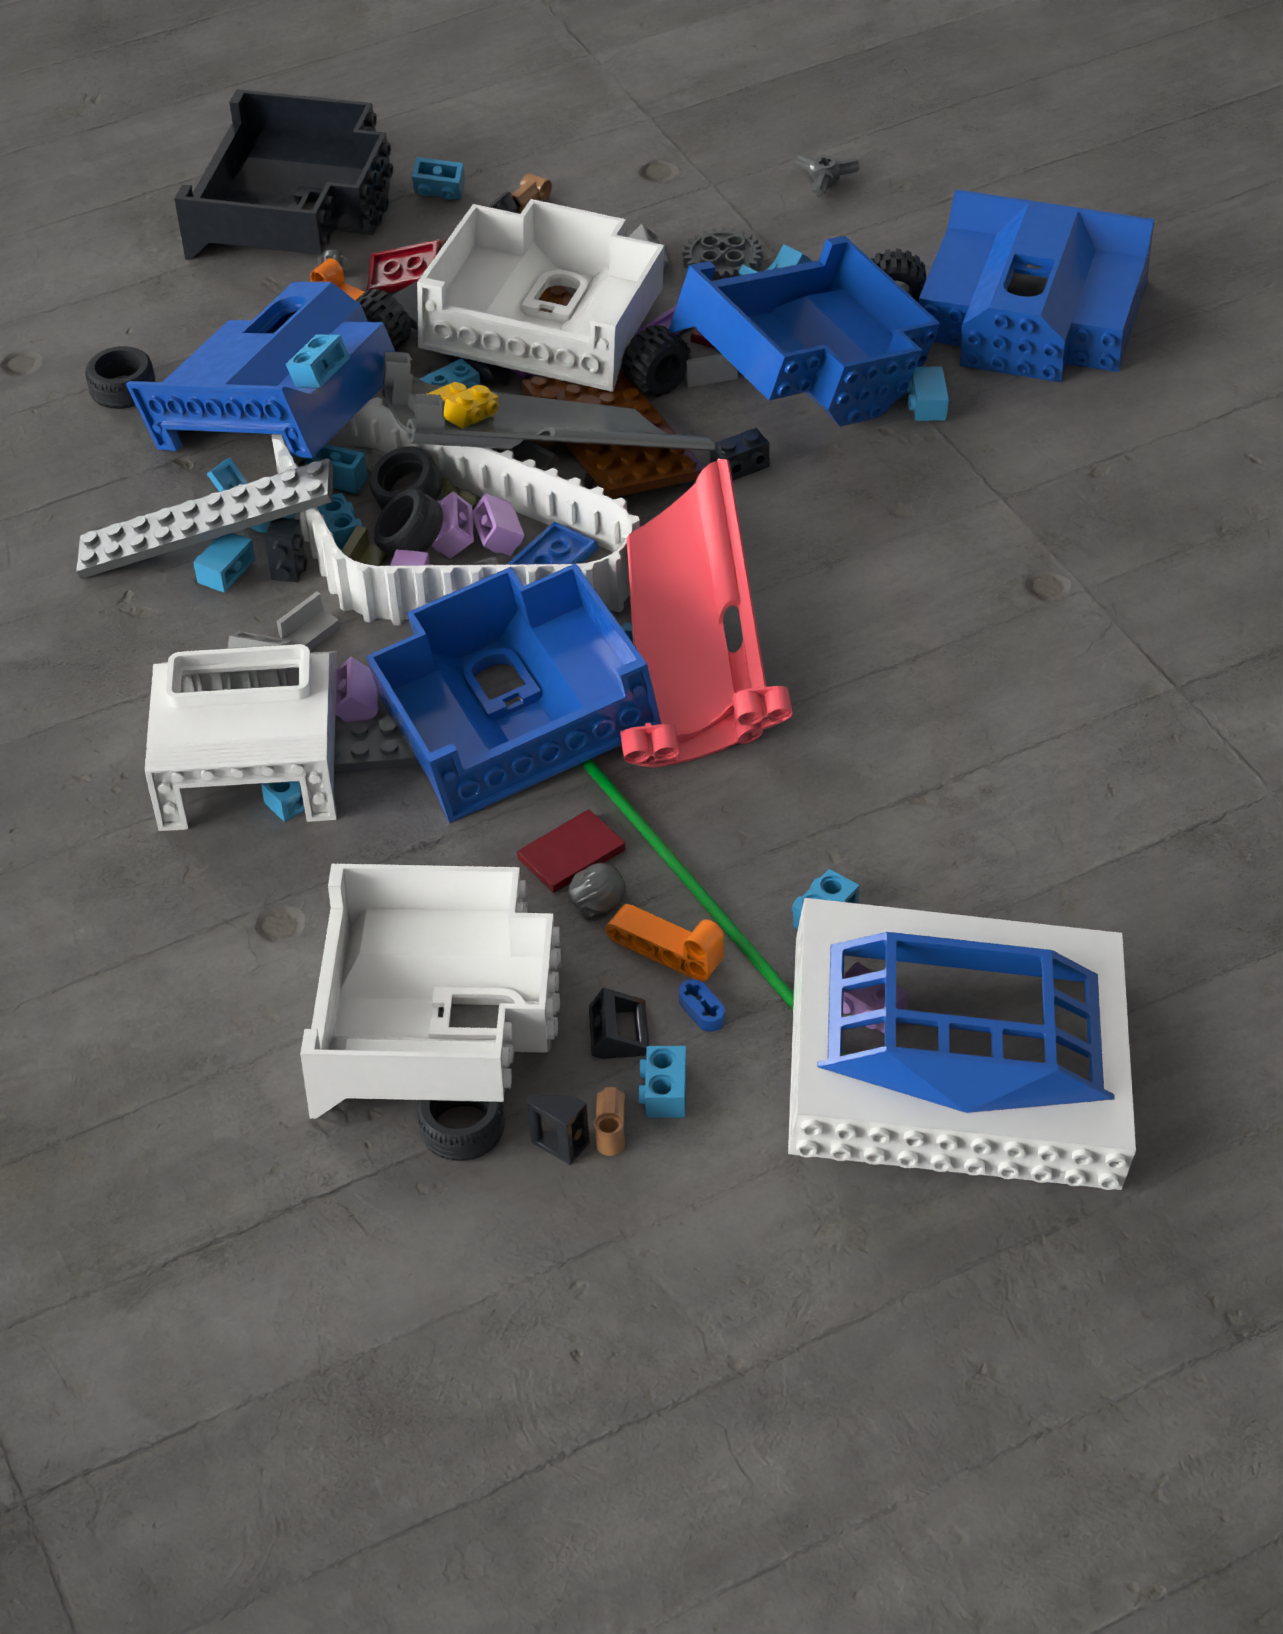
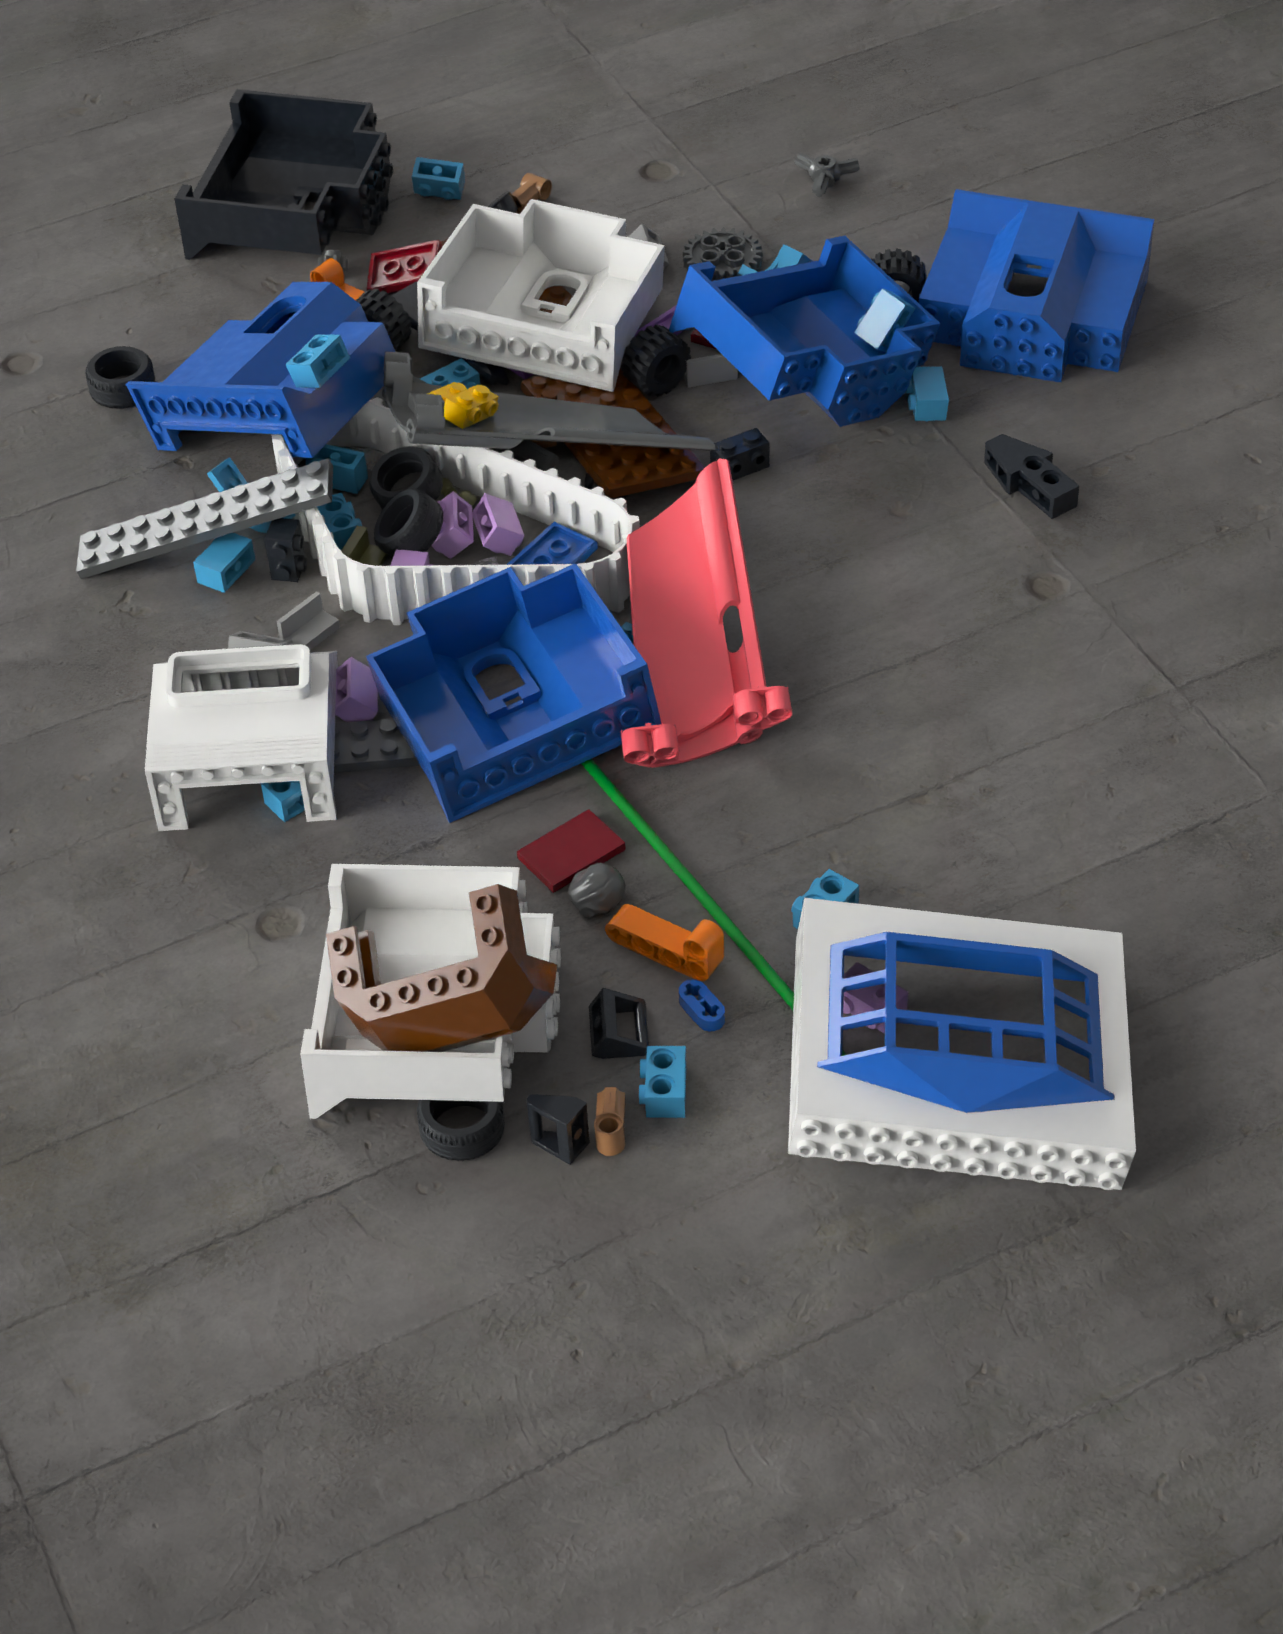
(451, 1003): none -> reddish brown wedge
(883, 317): none -> brick
(1031, 472): none -> black brick

